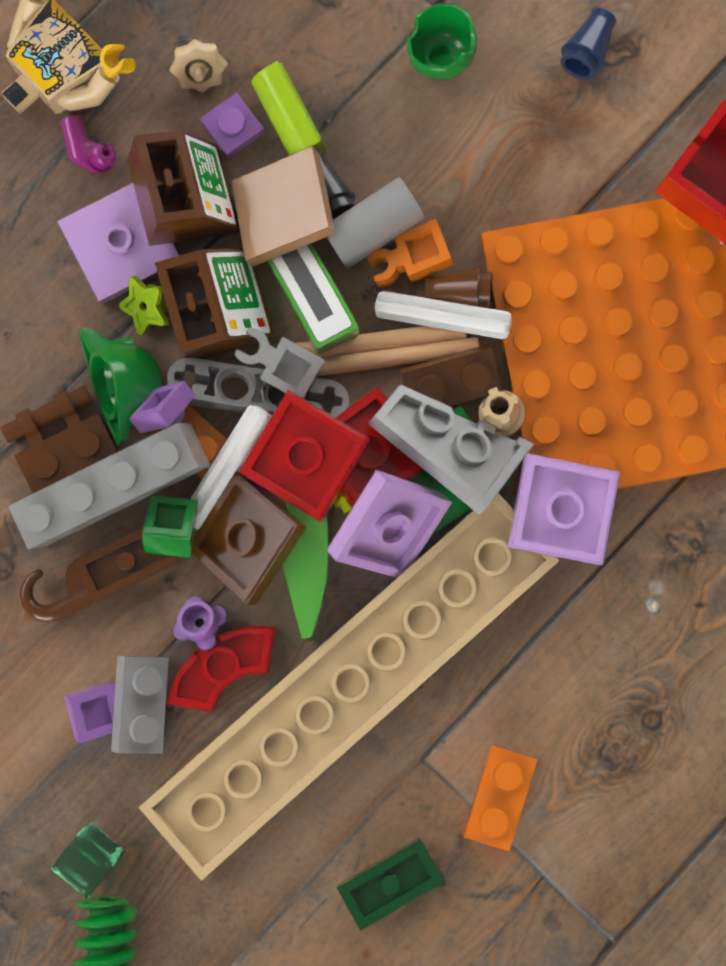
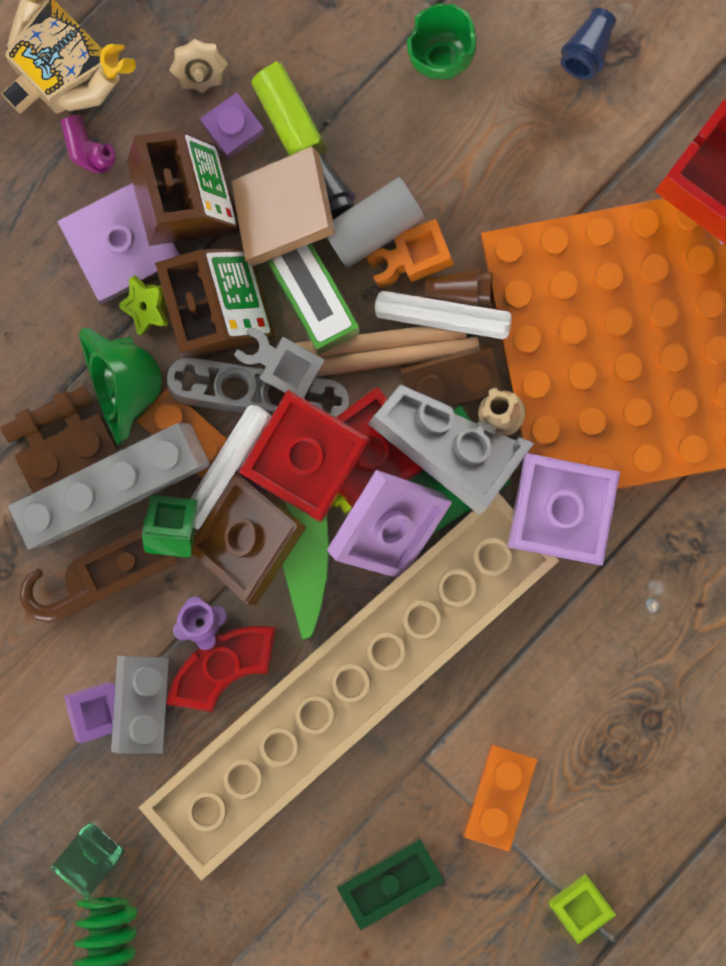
(163, 407): medium lavender plate -> none
(581, 908): none -> lime tile

